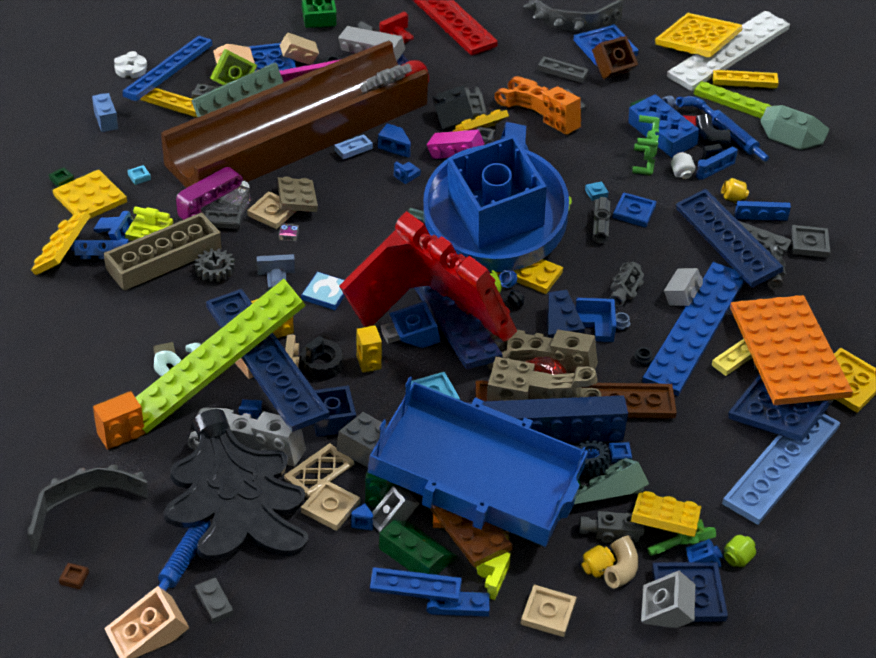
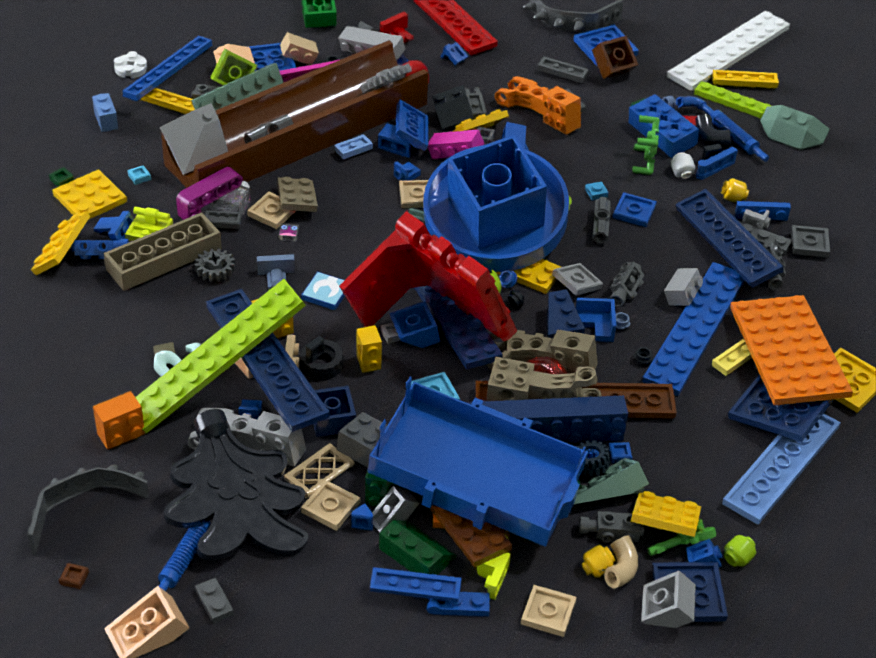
(195, 137): none -> light grey slope
(262, 130): none -> dark grey piece
(411, 125): none -> blue plate
(412, 193): none -> tan tile
(454, 53): none -> blue bracket
(577, 279): none -> light grey tile
(698, 35): yellow plate -> none
(756, 219): none -> light grey bracket

